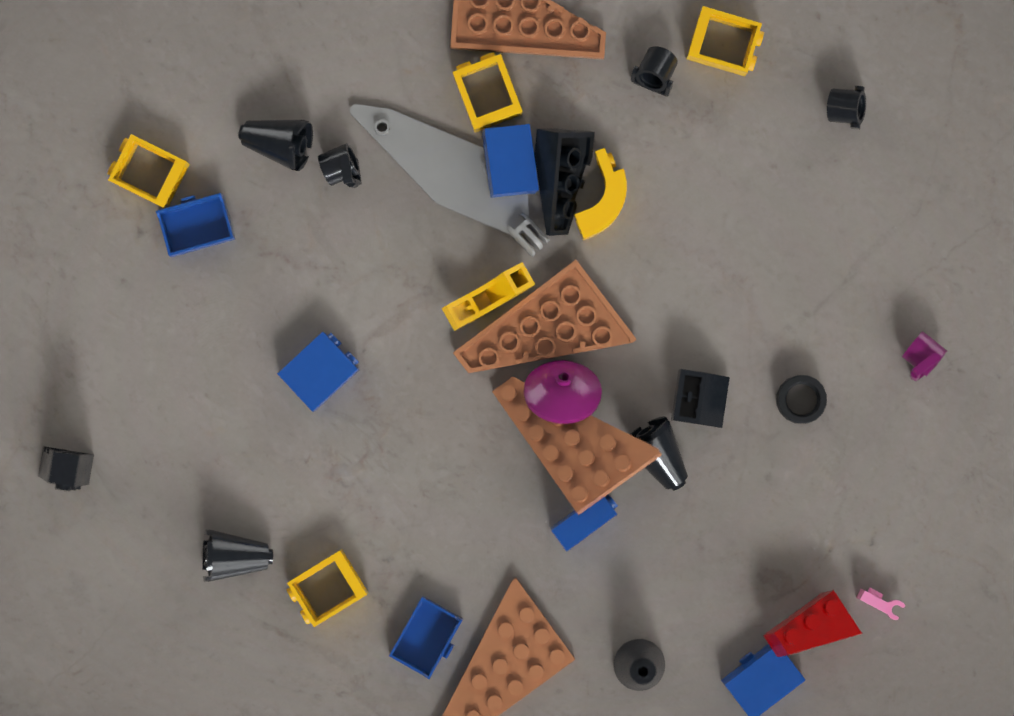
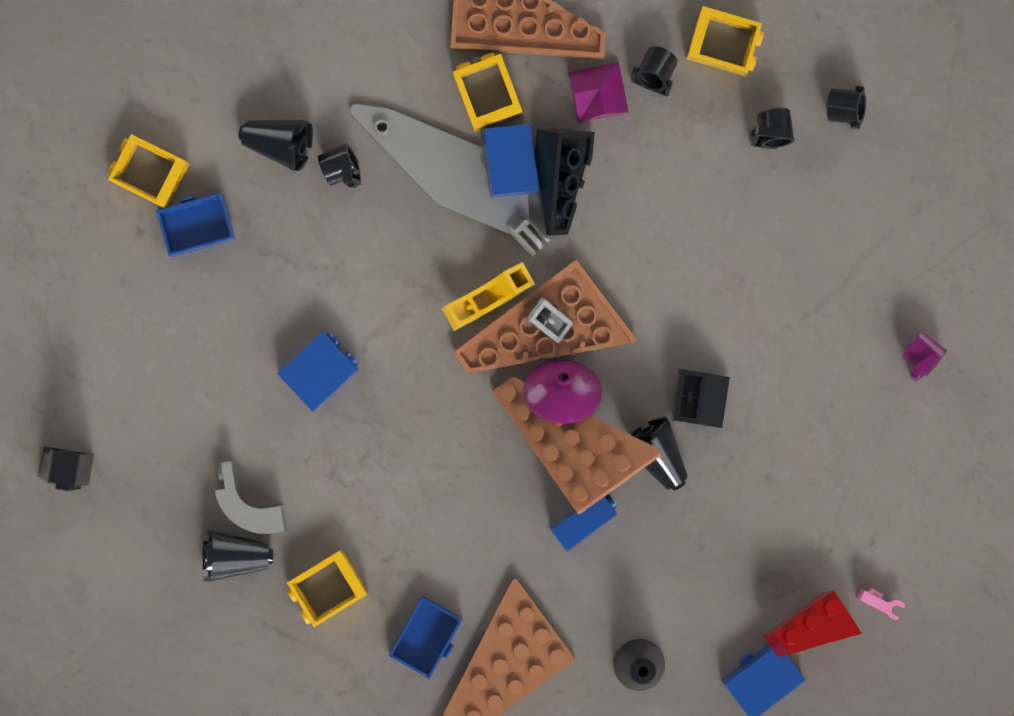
(240, 512): none -> light grey arch
(549, 320): none -> light grey slope
(598, 92): none -> magenta slope
(602, 215): yellow arch -> none
(773, 130): none -> black piece
(819, 390): black tyre -> none

